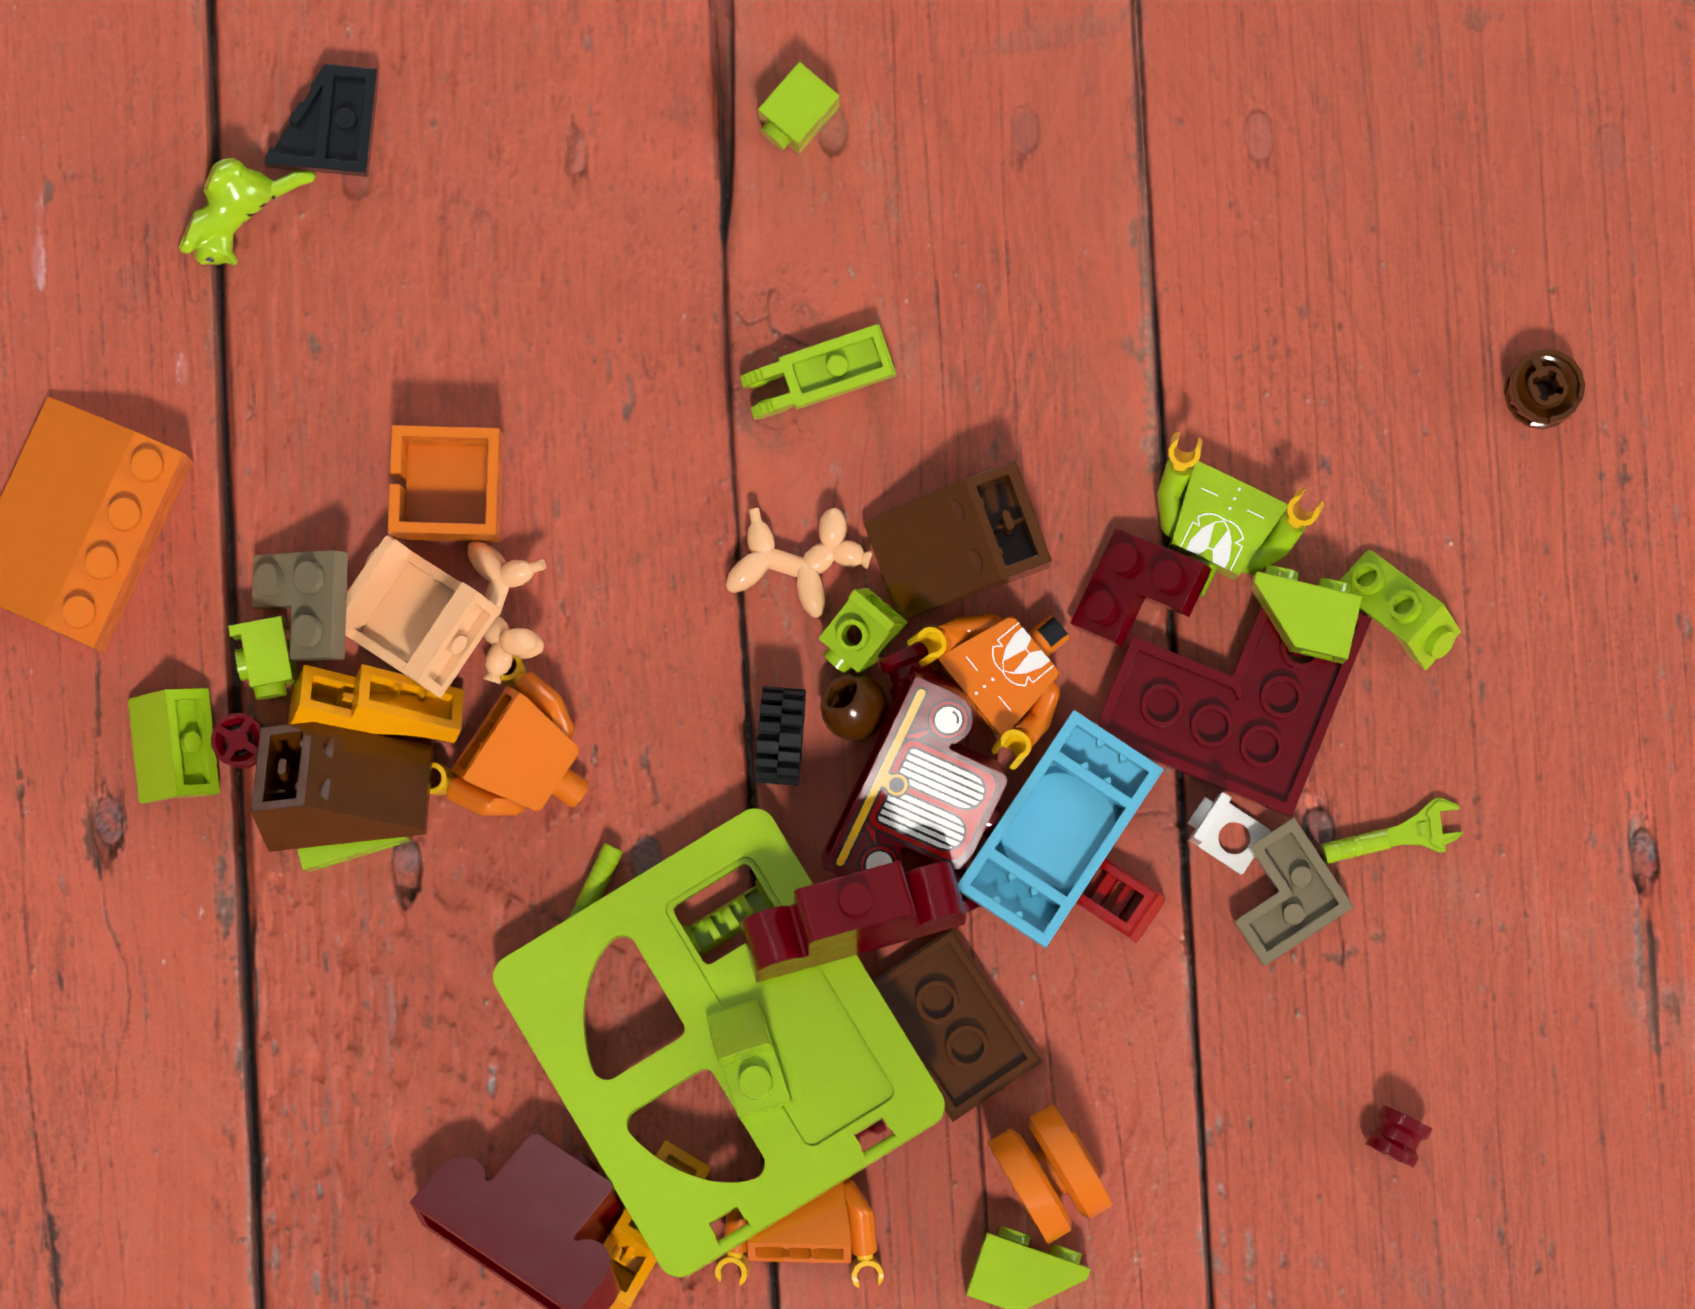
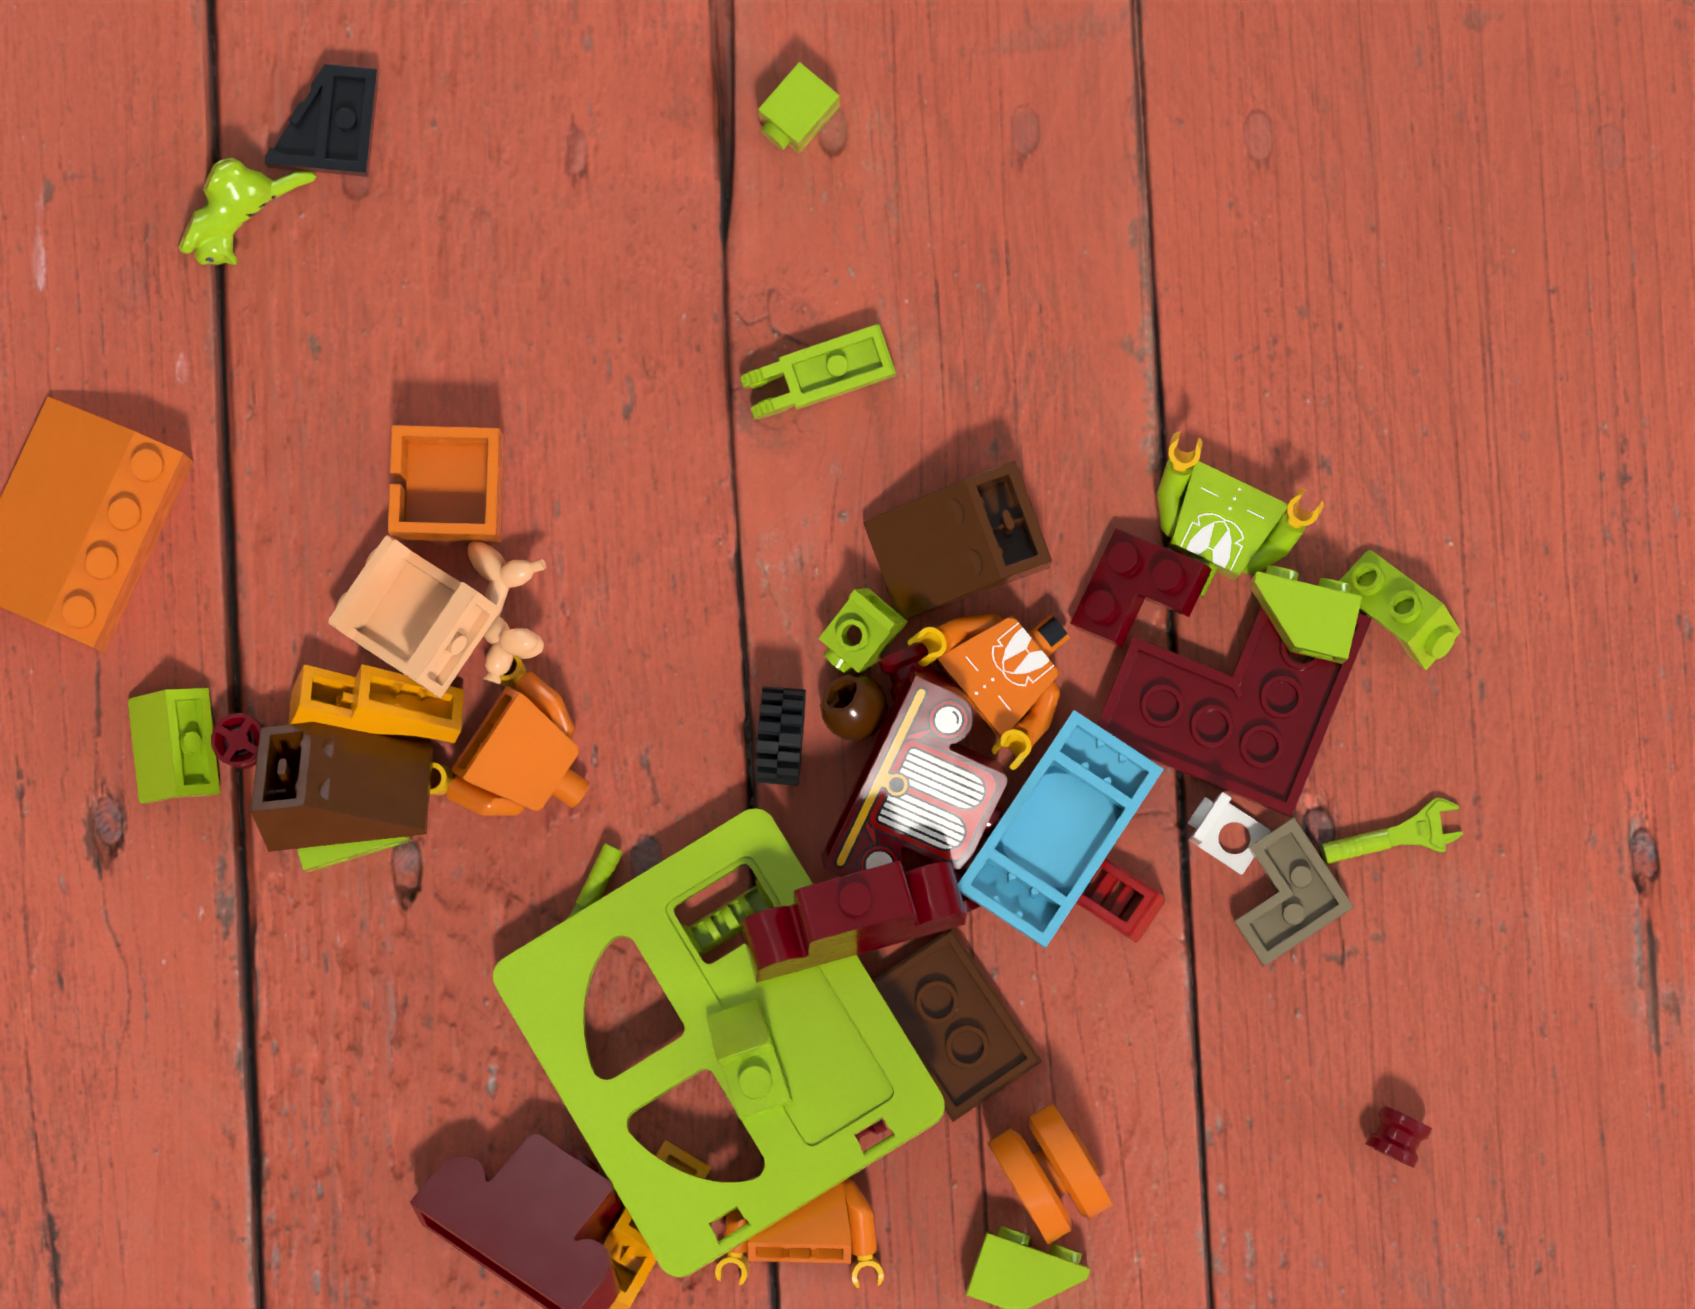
(265, 656): lime brick -> none
(316, 593): dark tan plate -> none
(807, 568): light nougat piece -> none
(1545, 389): reddish brown wheel -> none

